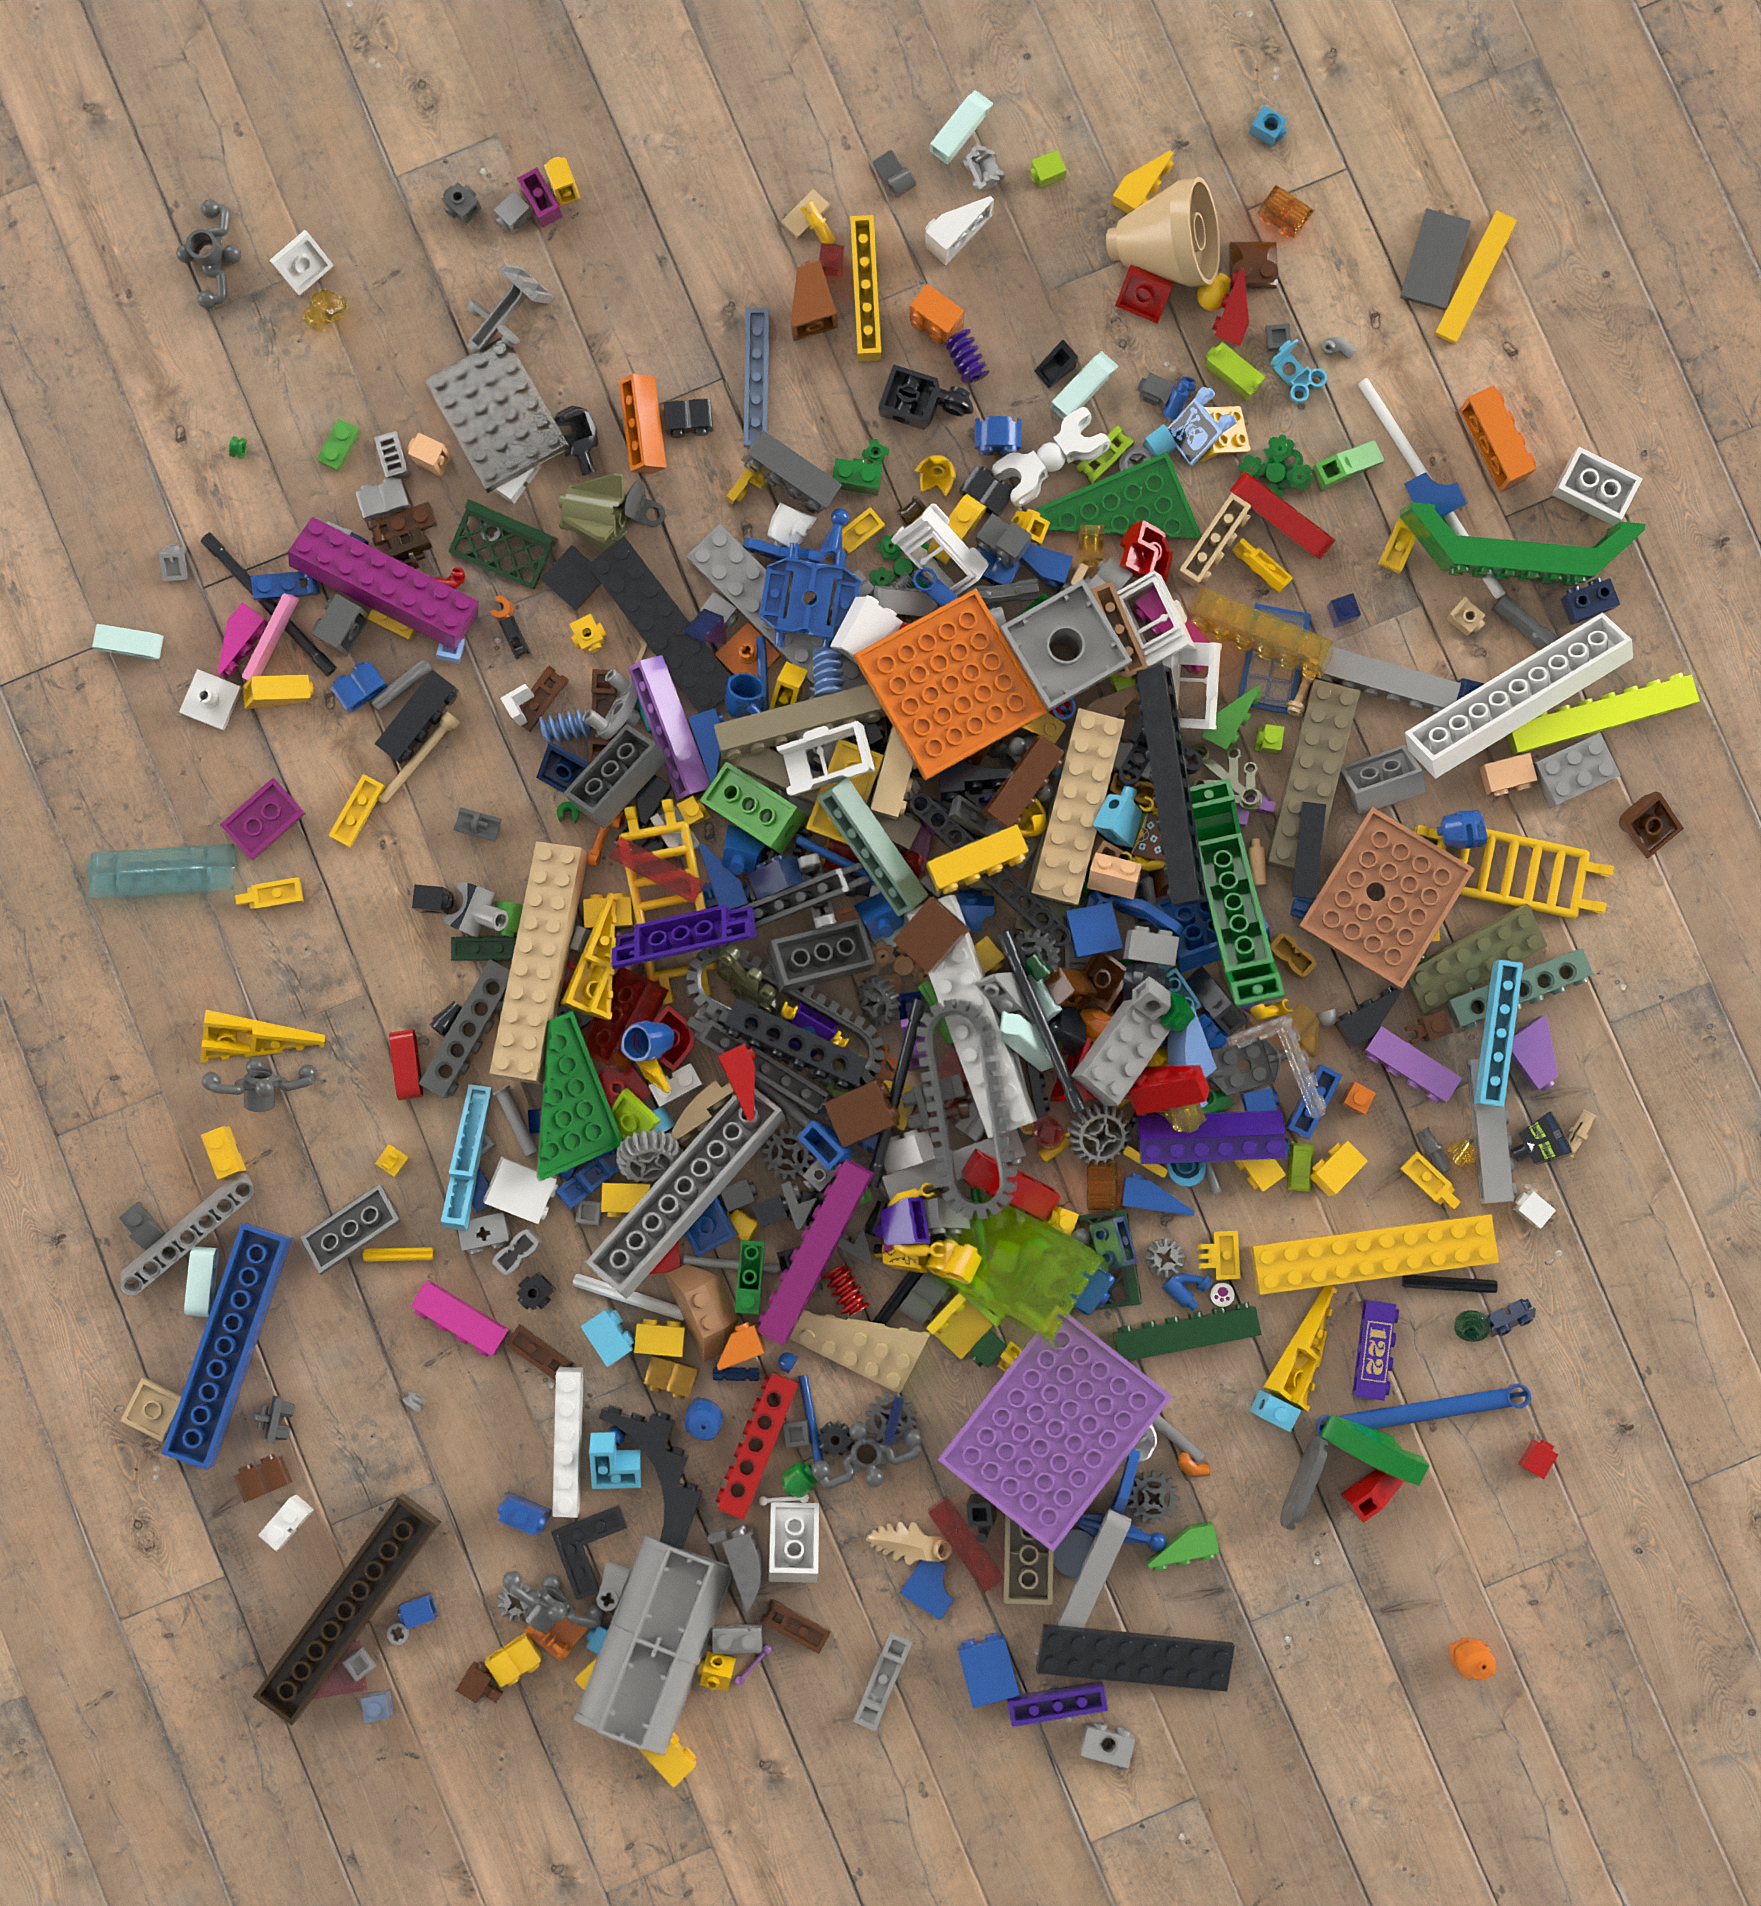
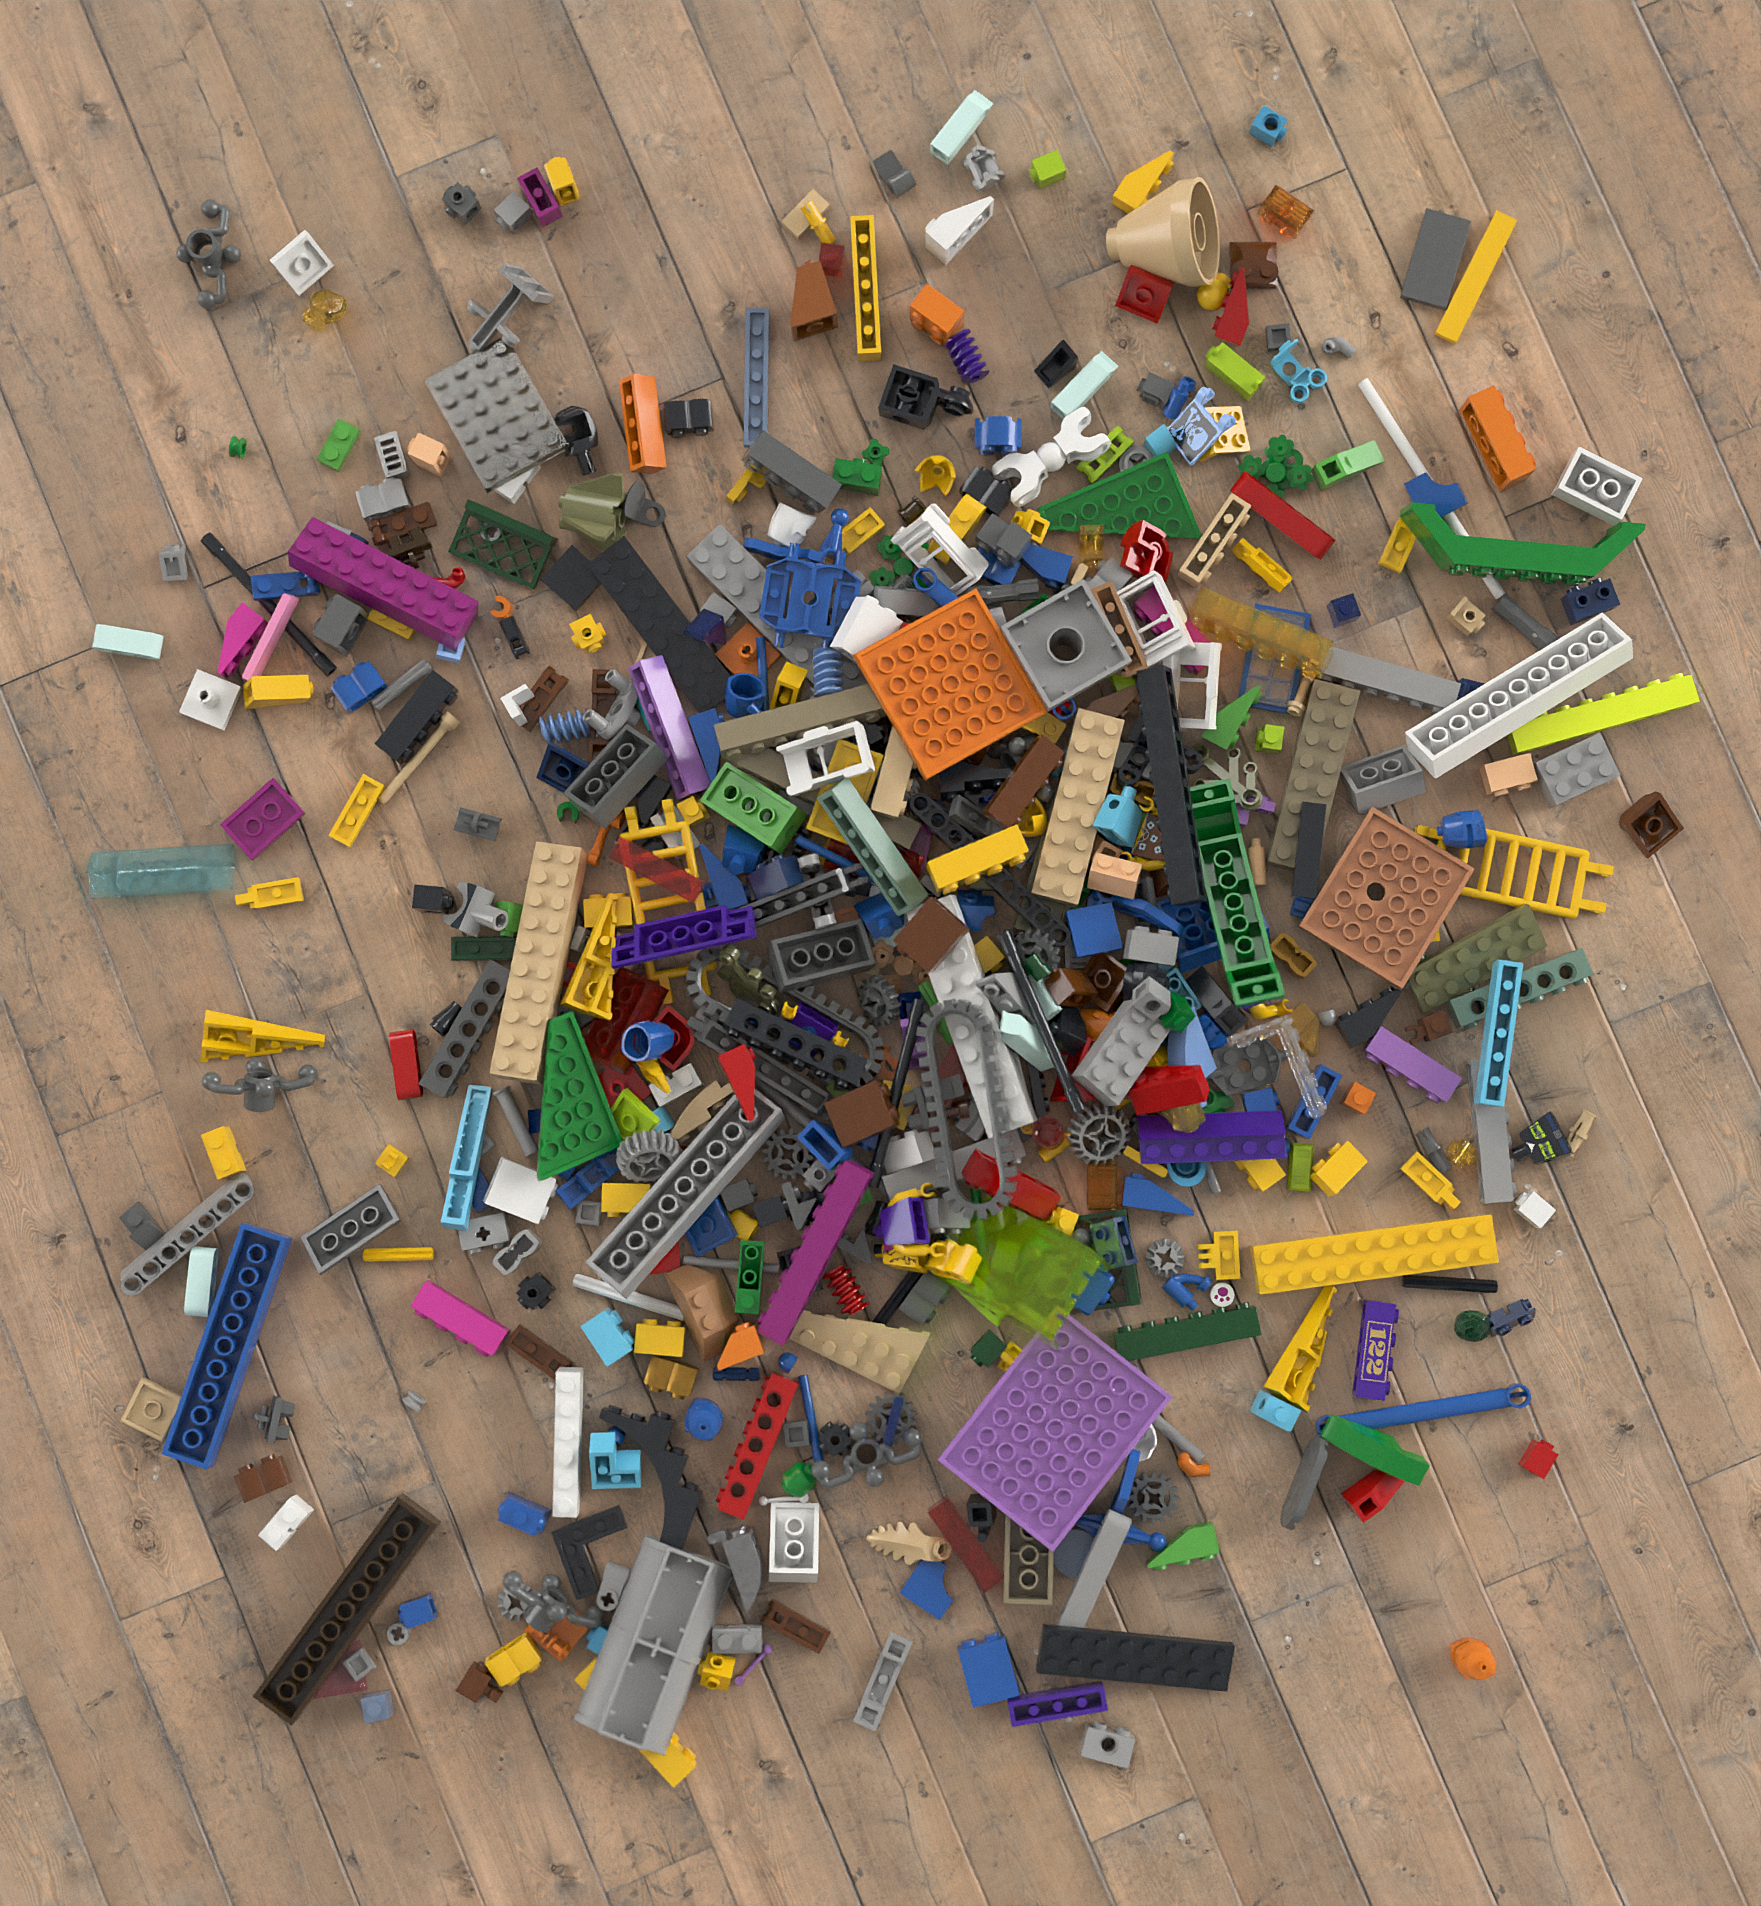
(959, 1325): yellow bracket -> none
(1534, 1054): medium lavender slope -> none

